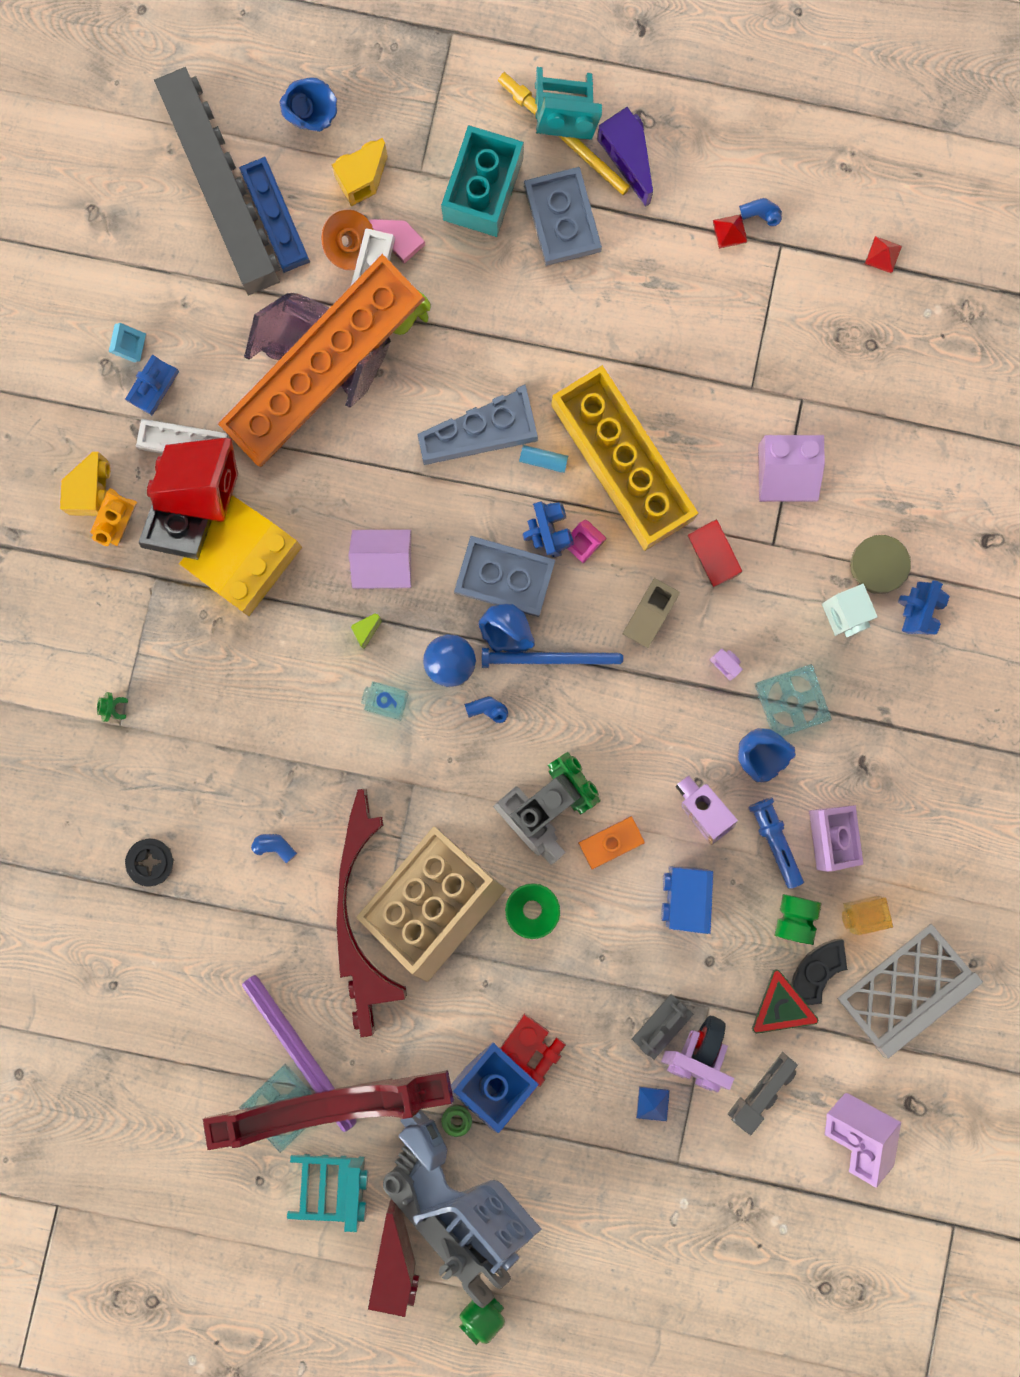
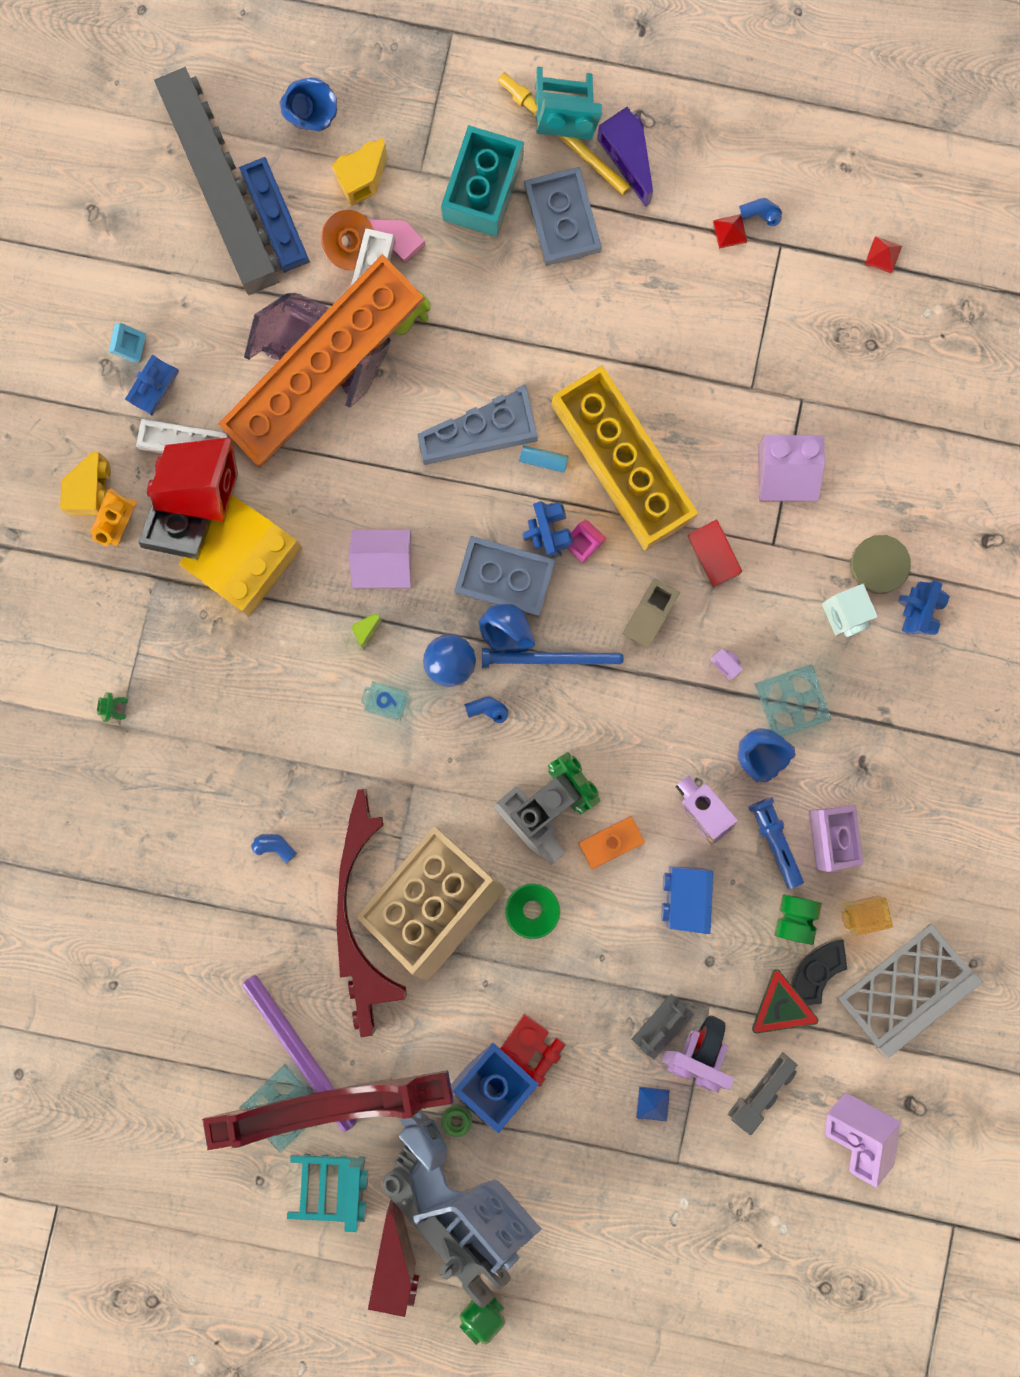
(139, 873): black gear -> none

